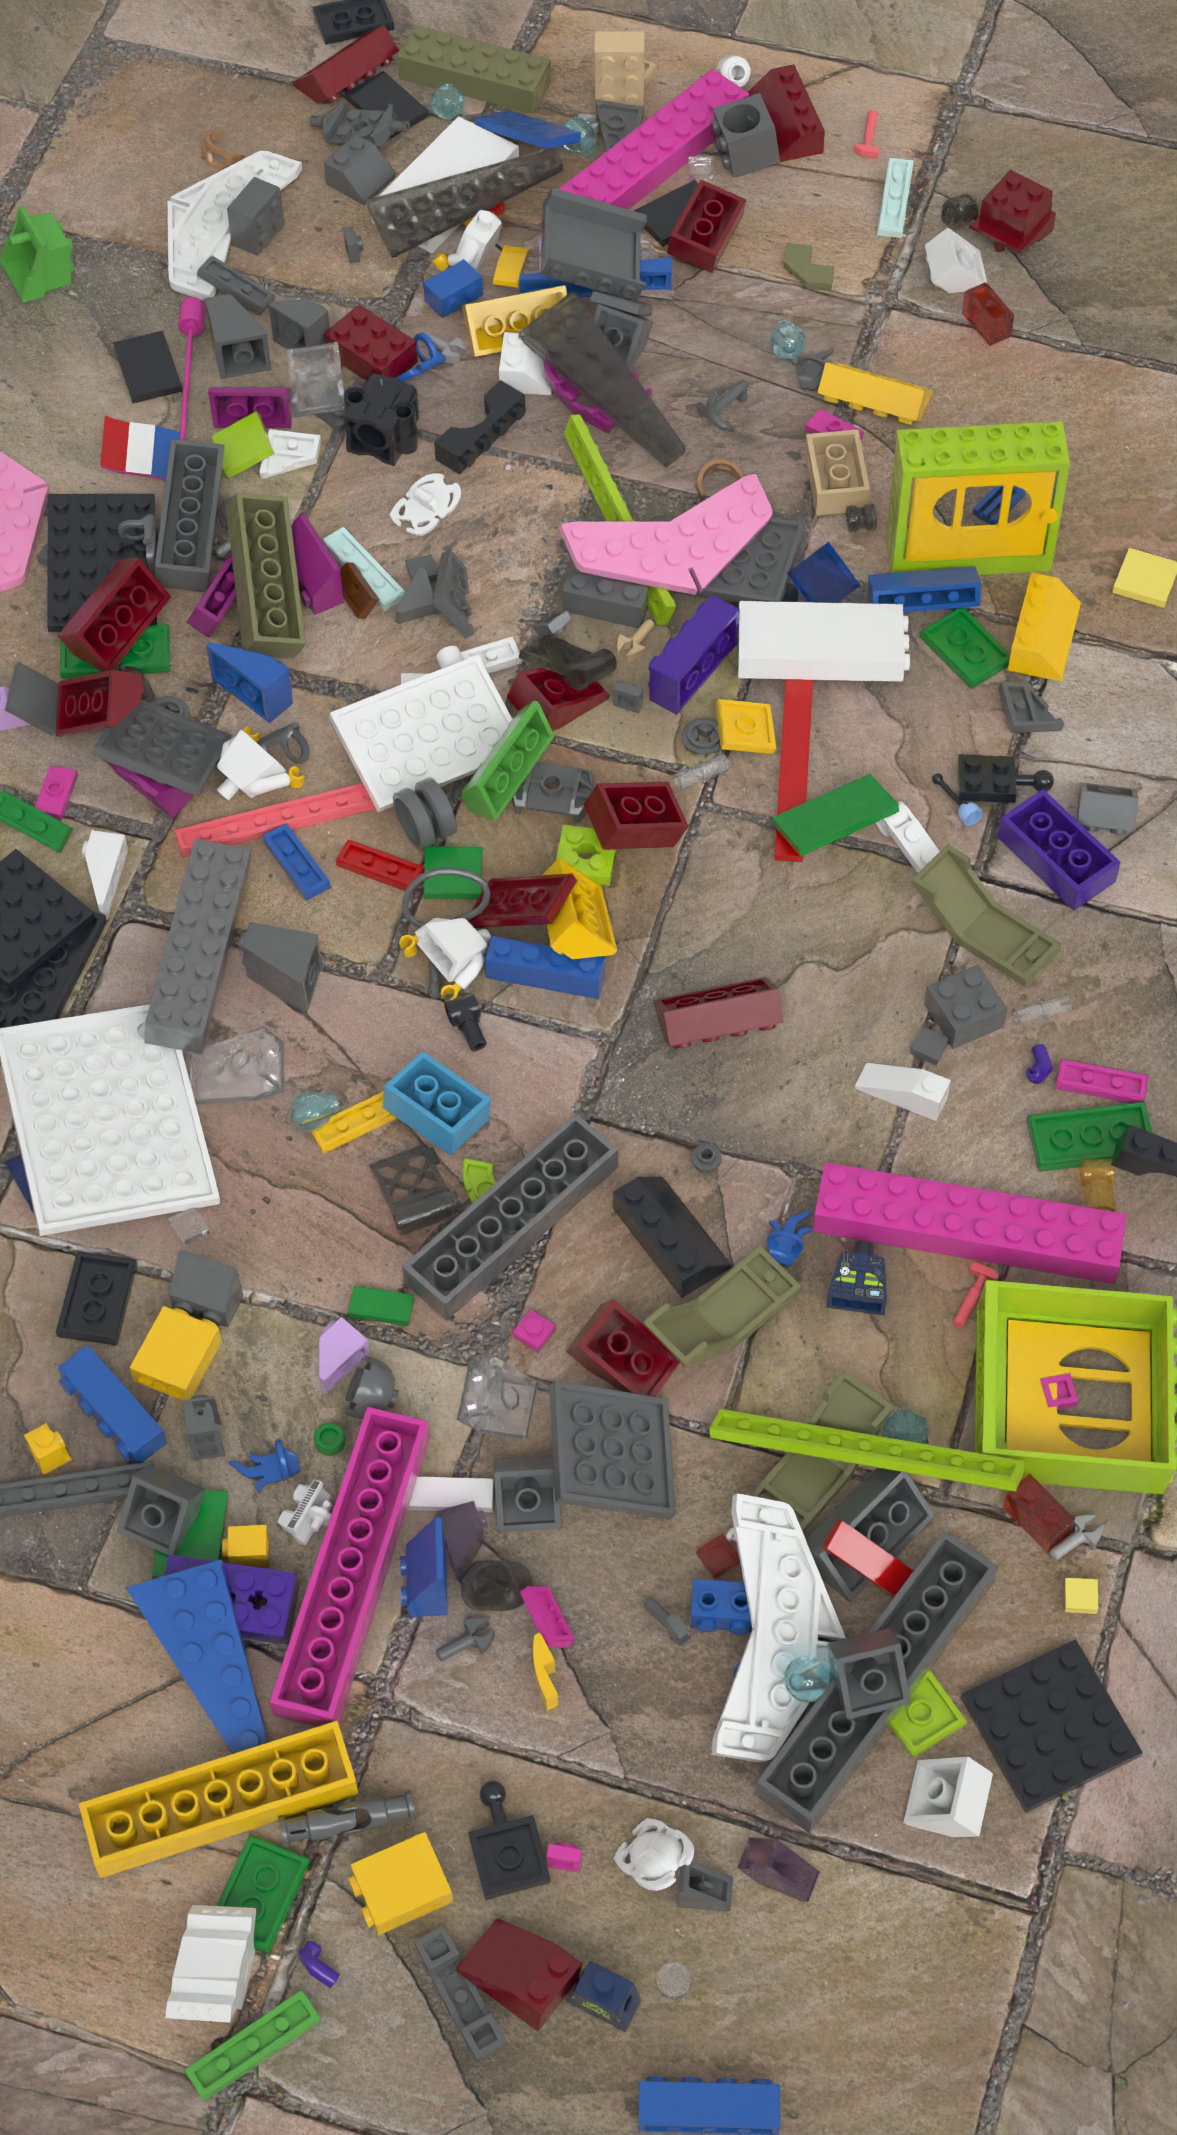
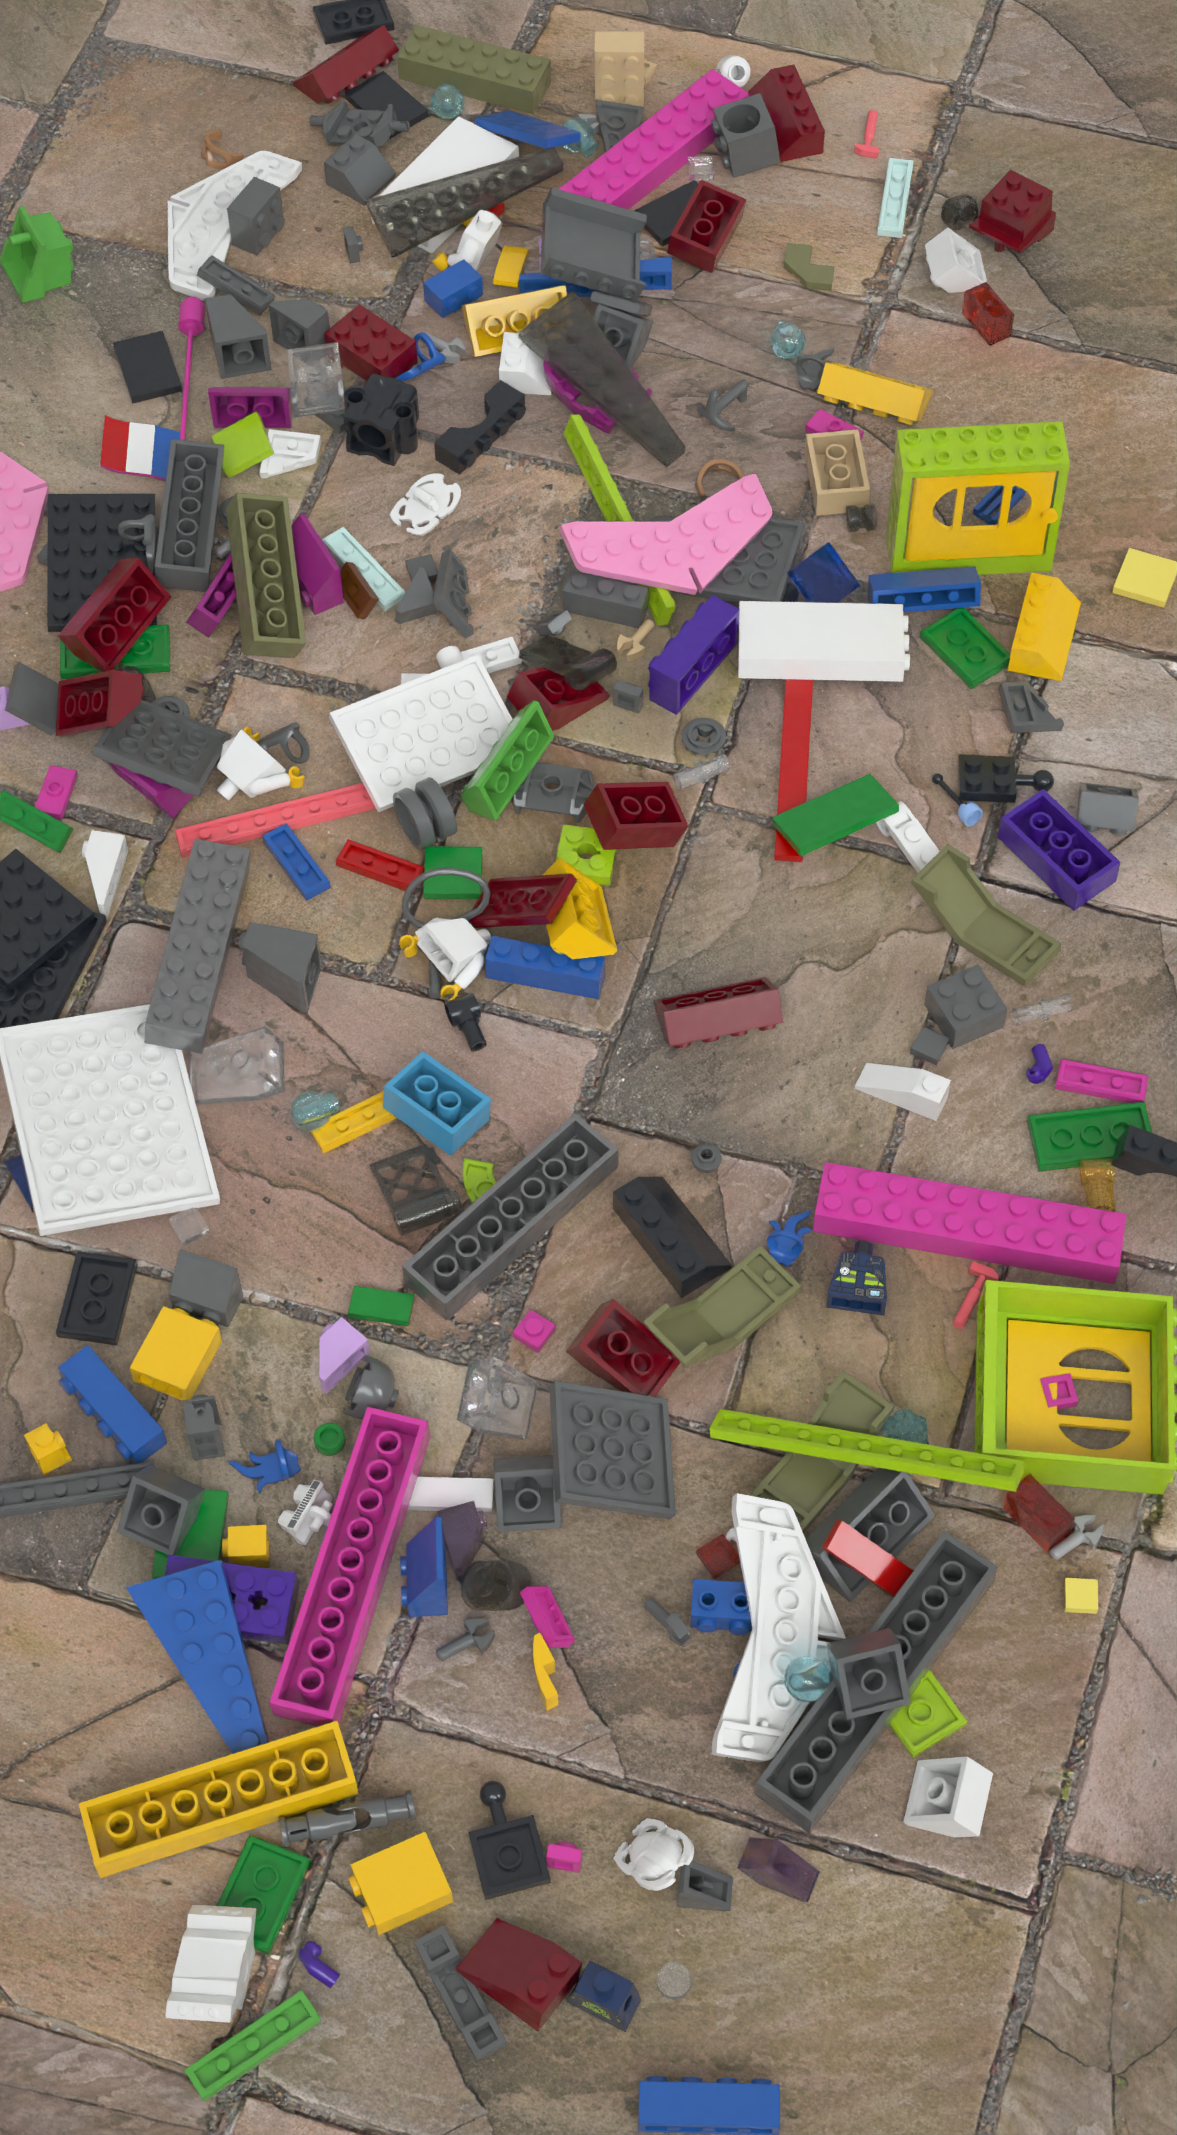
(252, 679): blue slope -> none
(745, 726): yellow tile -> none
(1051, 1725): black plate -> none

